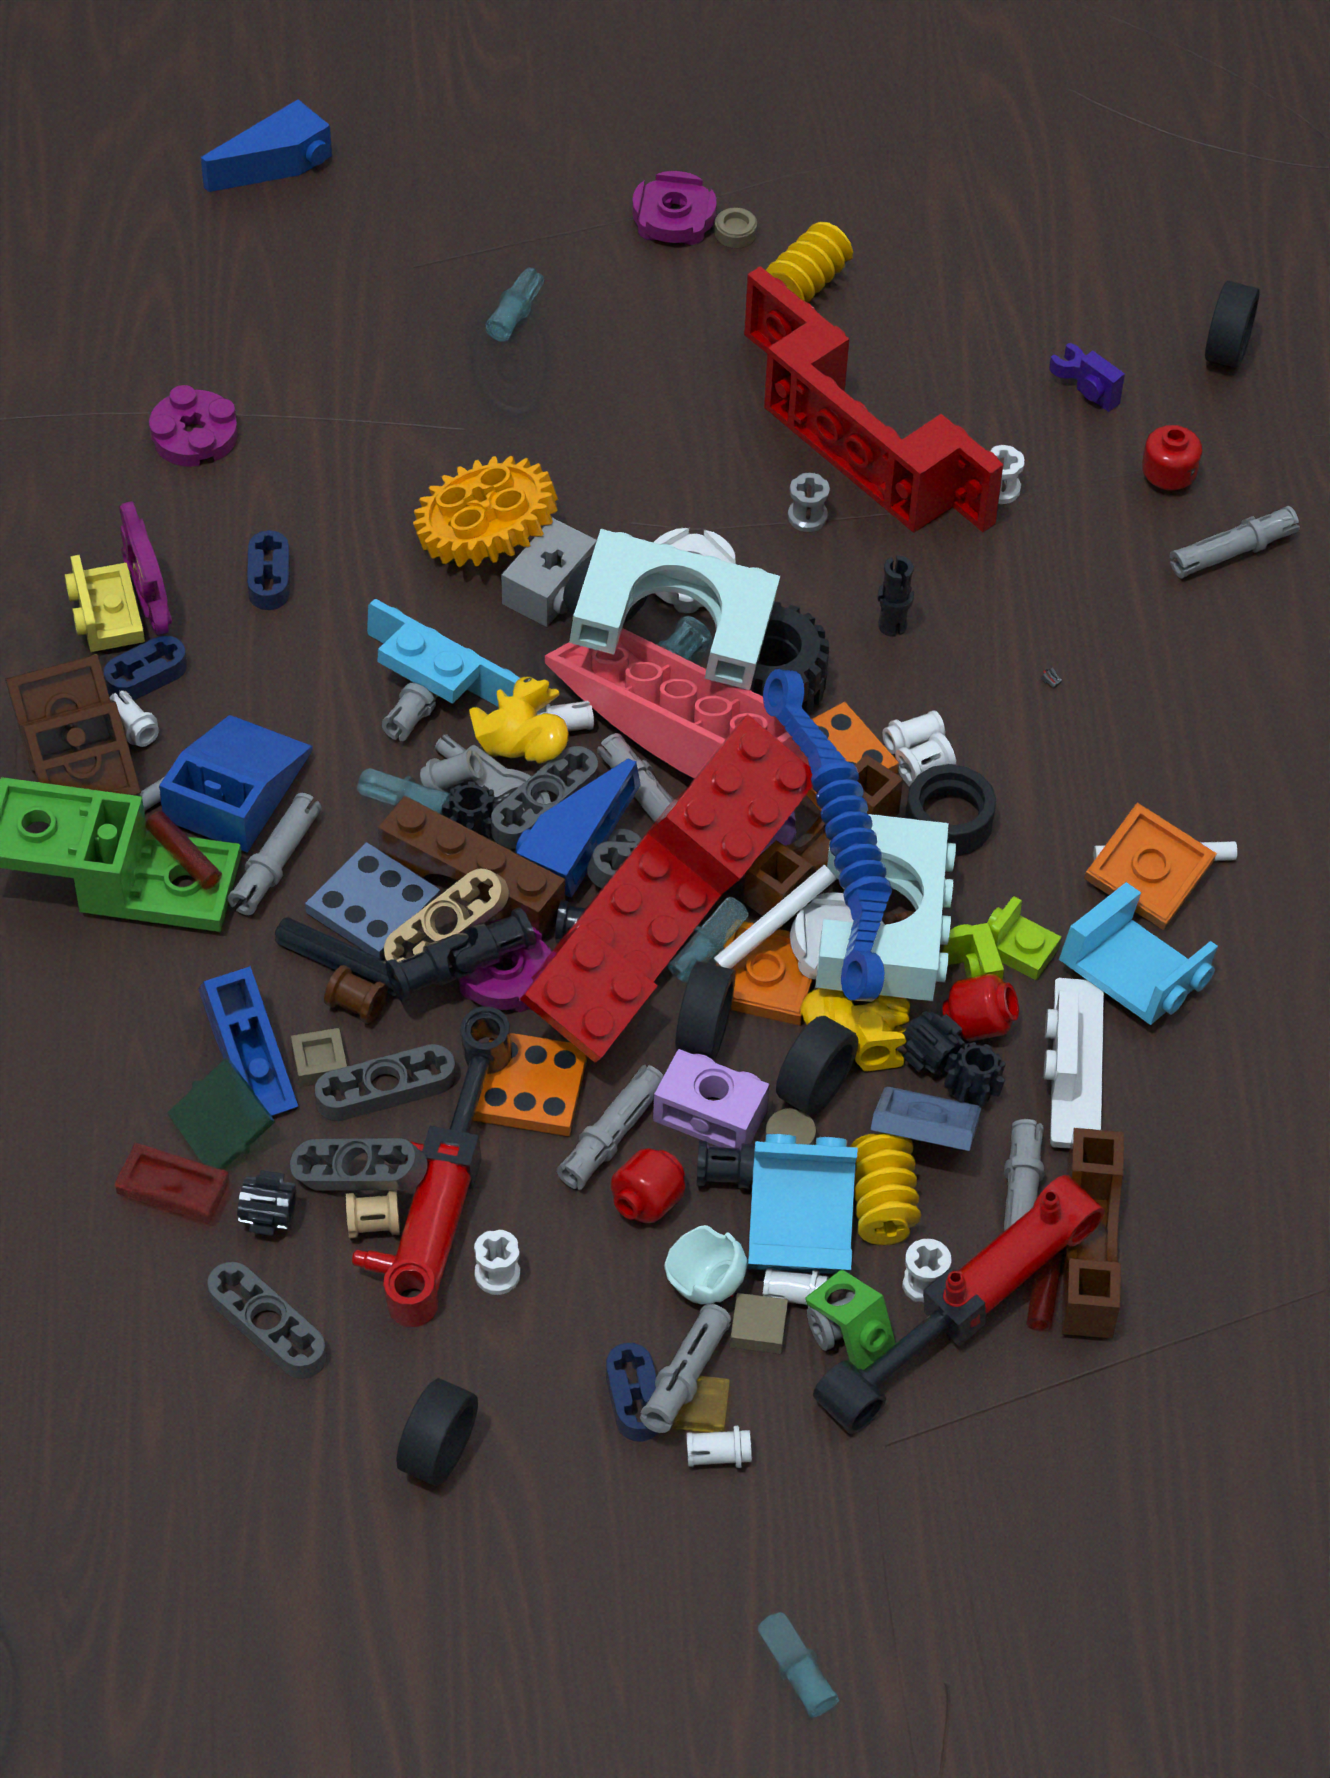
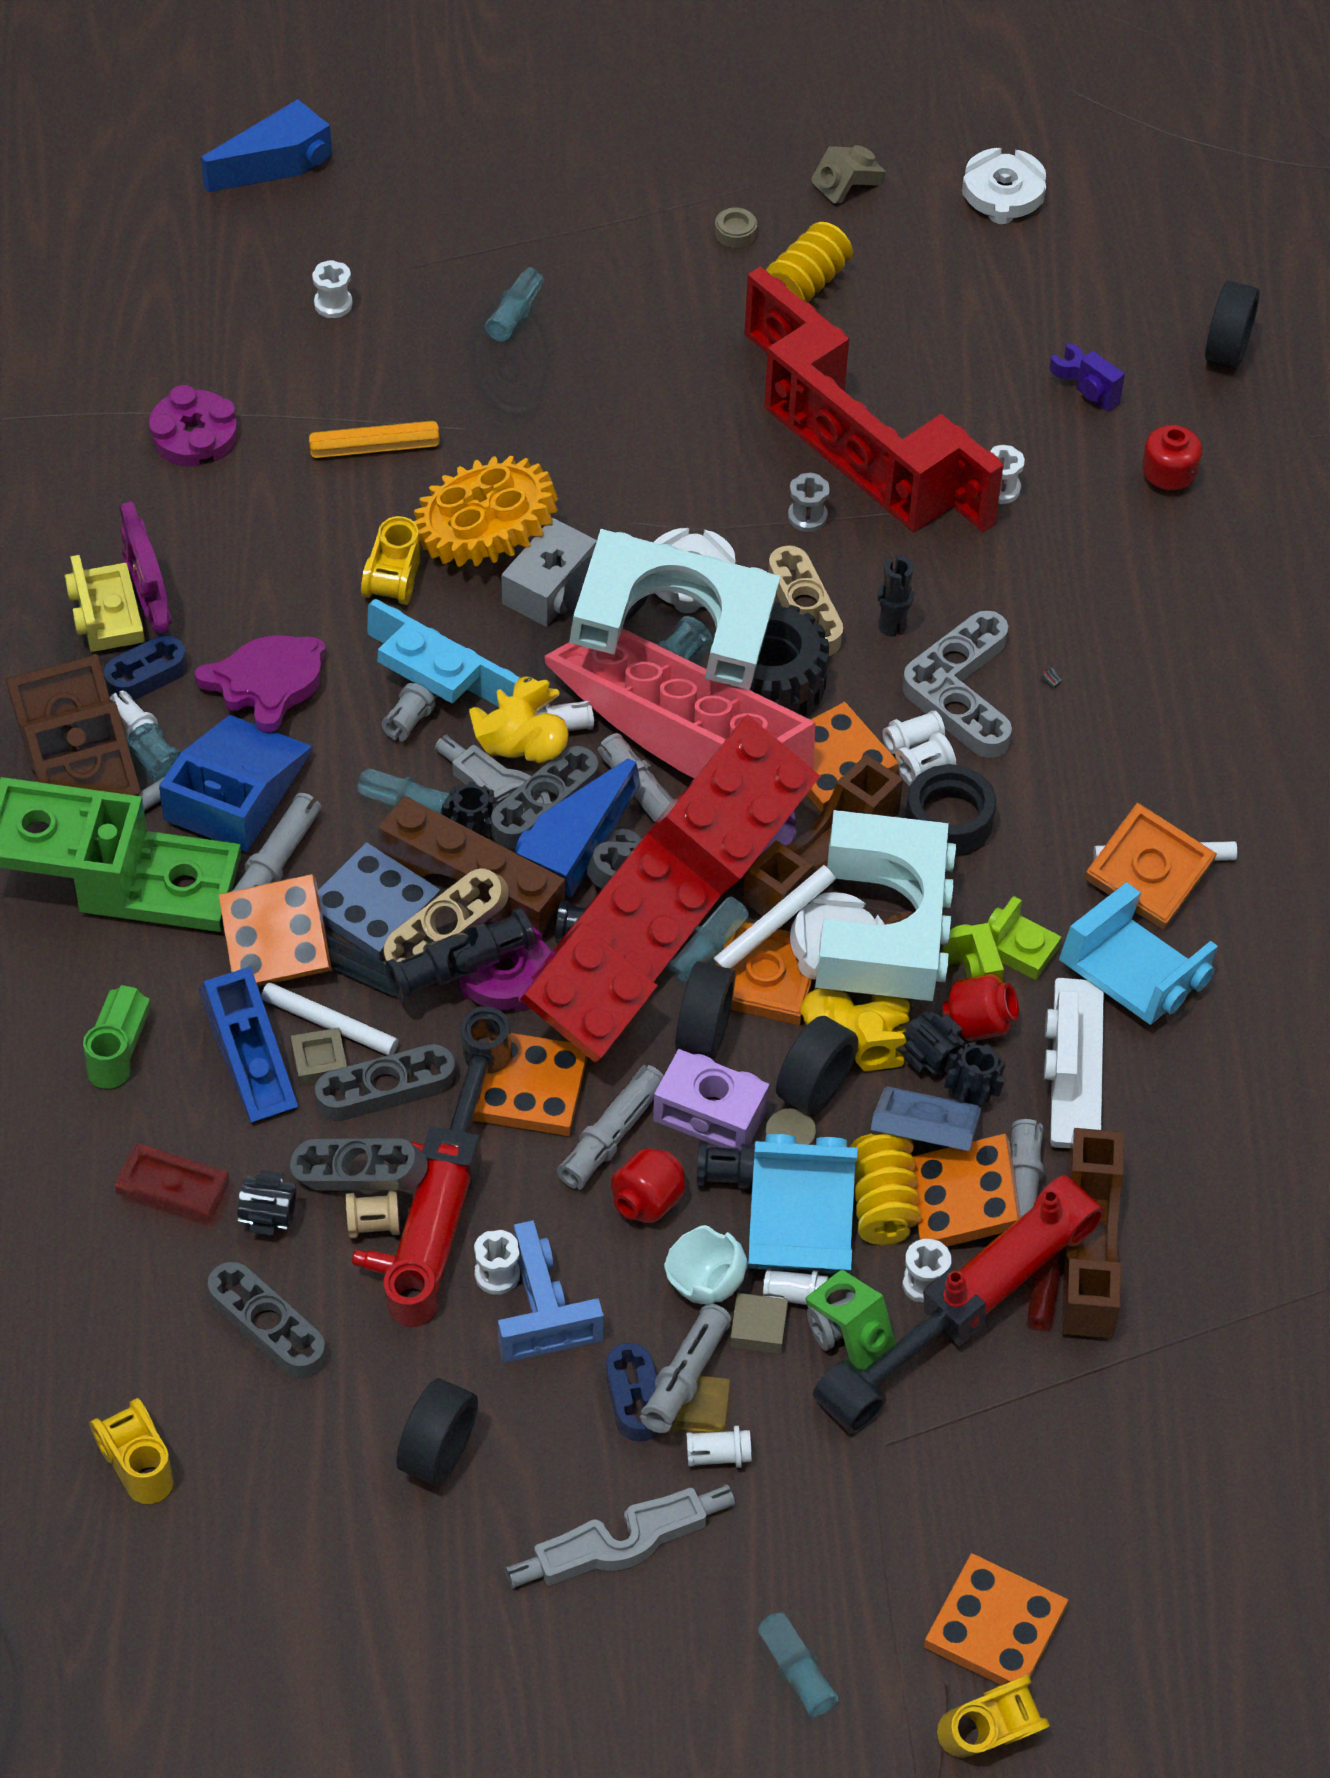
(115, 1037): none -> bright green piece
(132, 1444): none -> yellow piece
(152, 750): none -> clear light blue bush
(183, 850): clear red piece -> none
(221, 1116): clear green piece -> none
(259, 570): dark blue beam -> none
(266, 675): none -> magenta tile
(276, 930): none -> orange tile
(329, 1019): none -> white bar
(331, 283): none -> white bush
(355, 994): reddish brown bush -> none
(374, 439): none -> light orange axle
(393, 561): none -> yellow piece
(451, 771): light grey pin -> none
(551, 1323): none -> medium blue bracket
(594, 1548): none -> light grey piece
(683, 225): magenta plate -> none
(806, 583): none -> tan beam
(846, 167): none -> dark tan bracket
(847, 829): blue piece -> none
(948, 683): none -> light grey beam
(966, 1191): none -> orange tile
(995, 1622): none -> orange tile
(1000, 1718): none -> yellow piece
(1002, 201): none -> white plate
(1250, 535): light grey pin -> none

